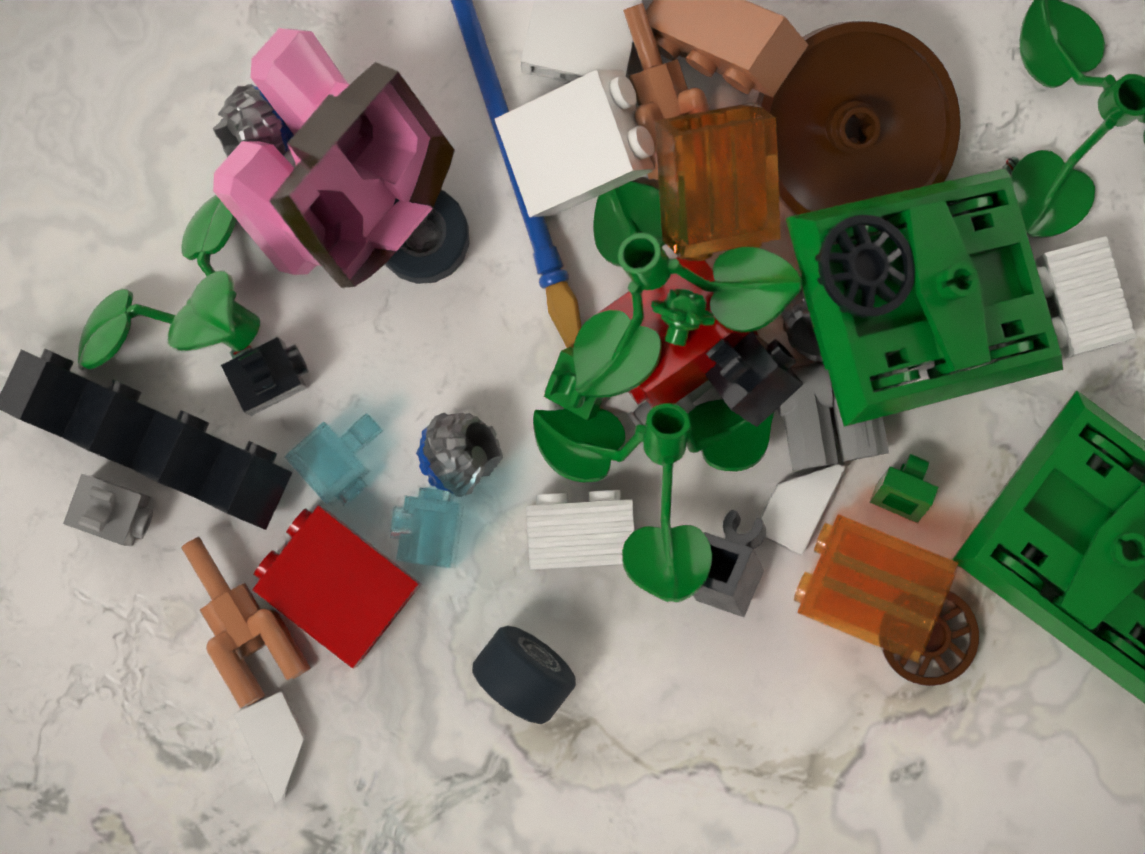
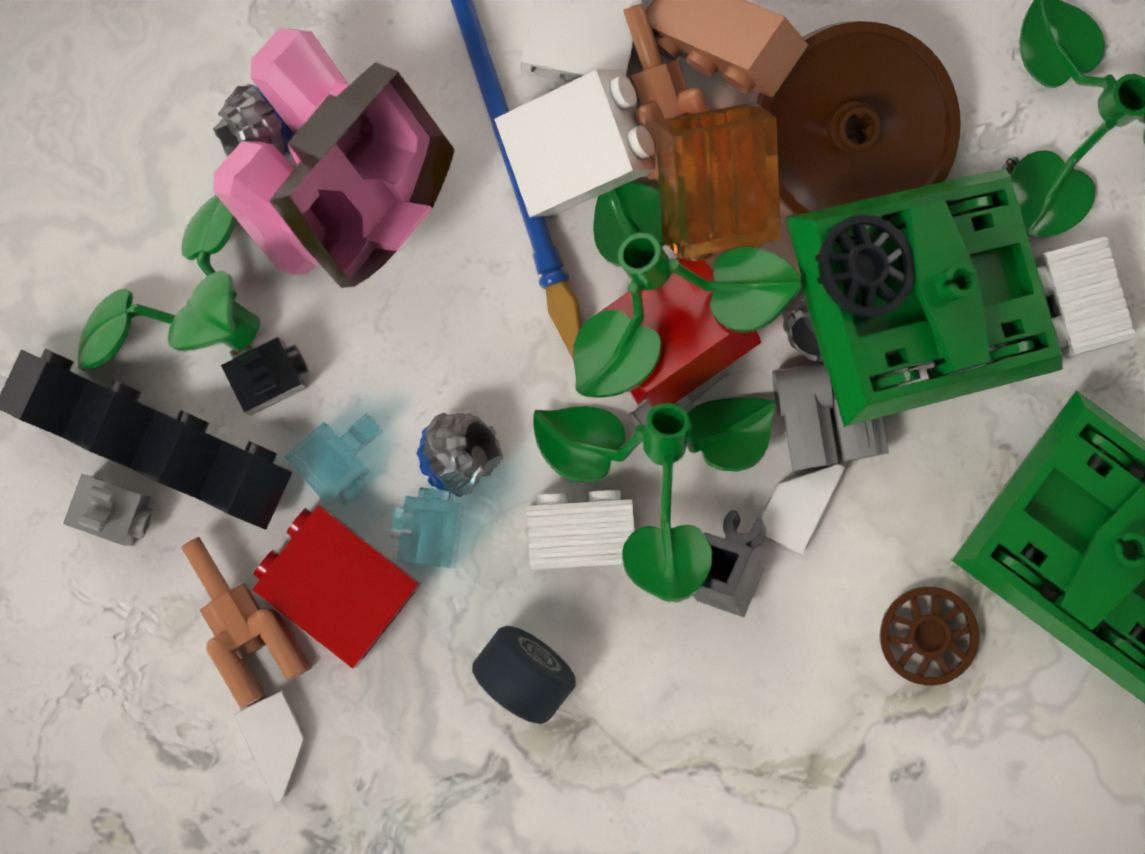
(445, 251): black wheel -> none
(562, 390): green tile -> none
(682, 312): green plant -> none
(753, 376): black brick -> none
(876, 588): clear orange brick -> none
(905, 490): green tile -> none

